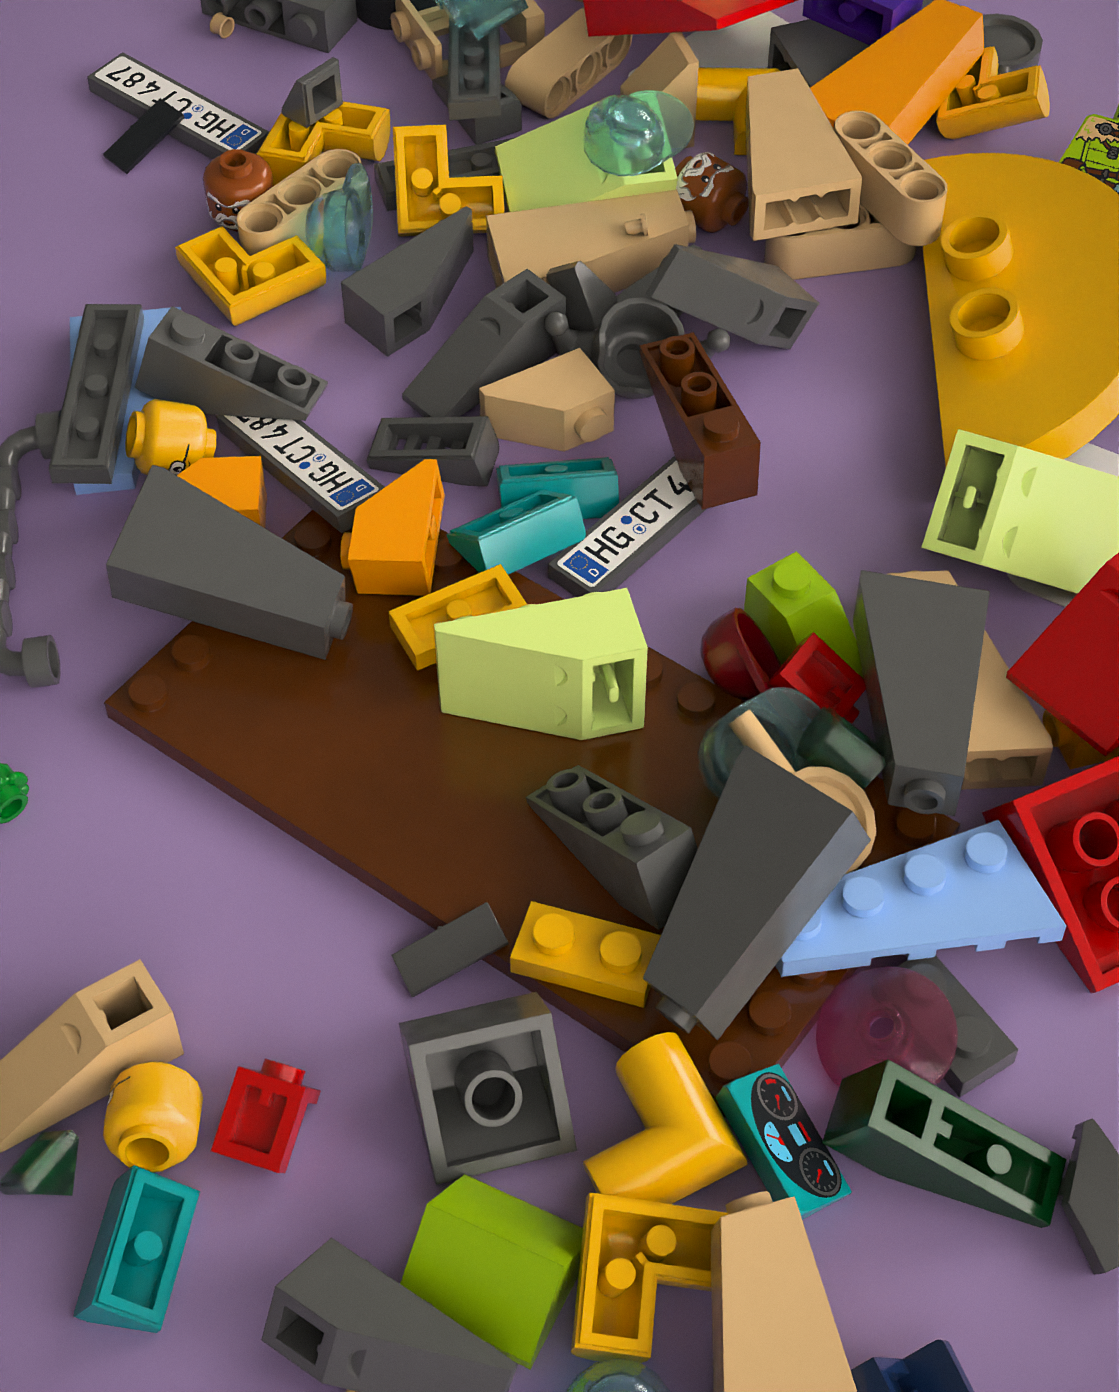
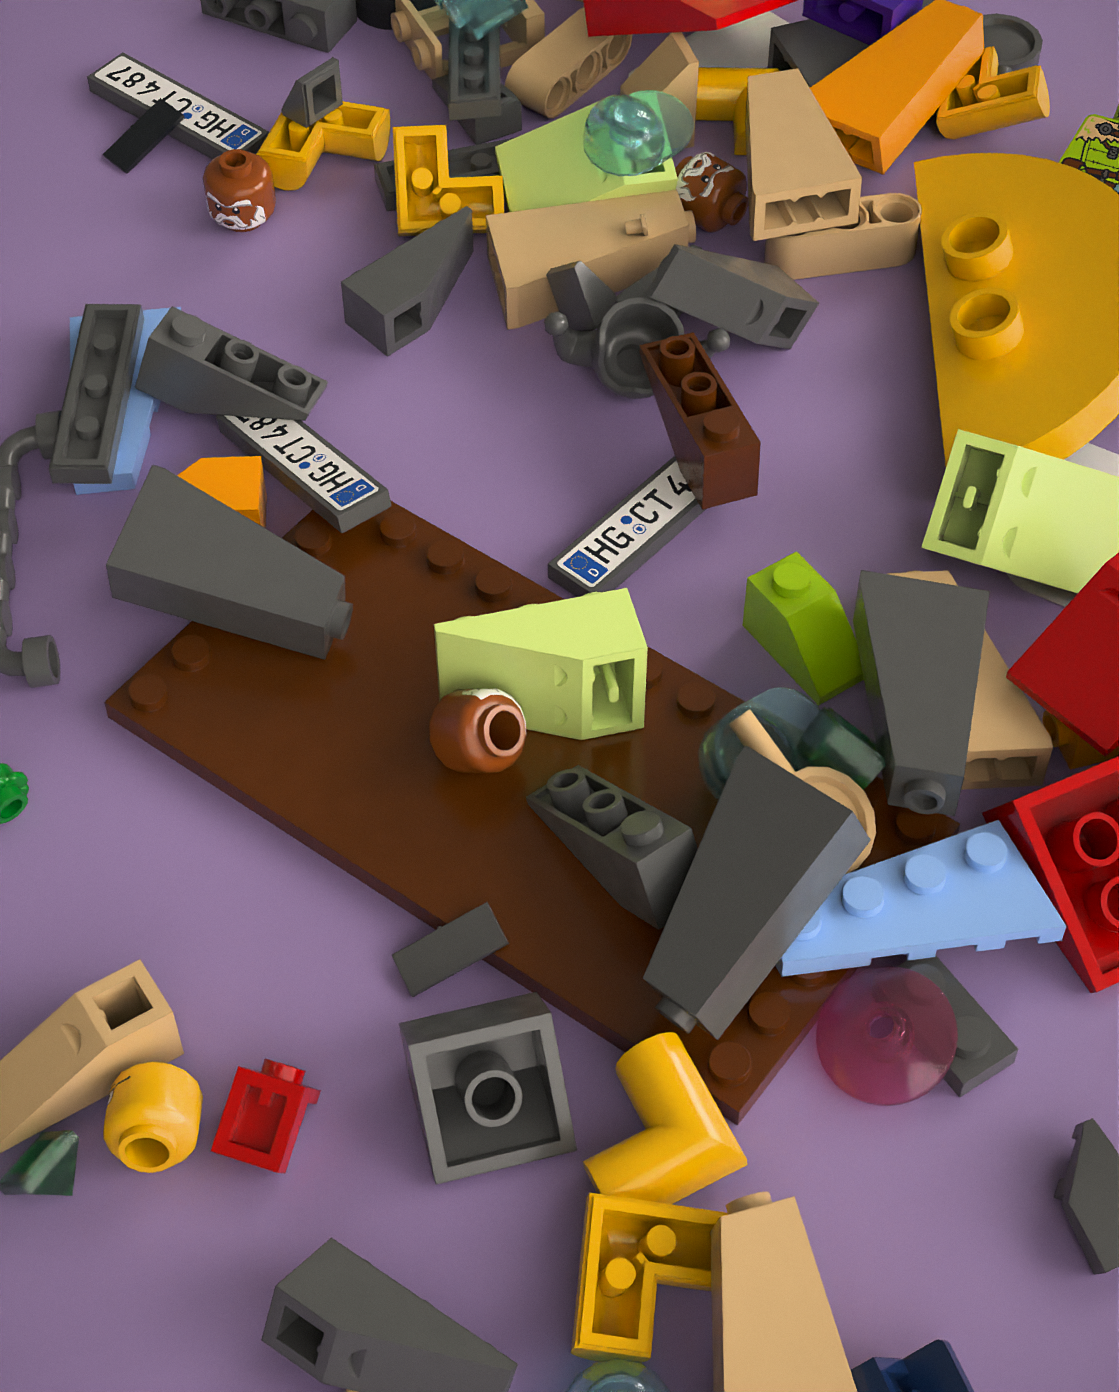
(137, 1252): teal slope -> none
(168, 436): yellow head -> none
(222, 25): tan piece -> none
(251, 284): yellow brick -> none
(284, 207): tan beam -> none
(341, 223): clear light blue cap -> none
(397, 535): light orange slope -> none
(466, 463): dark grey slope -> none
(474, 596): yellow plate -> none
(477, 730): none -> dark orange head
(492, 342): dark grey slope -> none
(494, 1265): lime slope -> none
(520, 532): teal slope -> none
(551, 403): tan slope -> none
(584, 953): yellow plate -> none
(590, 480): teal slope -> none
(738, 655): dark red cap -> none
(782, 1140): slope -> none
(822, 677): red bracket -> none
(896, 181): tan beam -> none
(942, 1144): dark green slope -> none

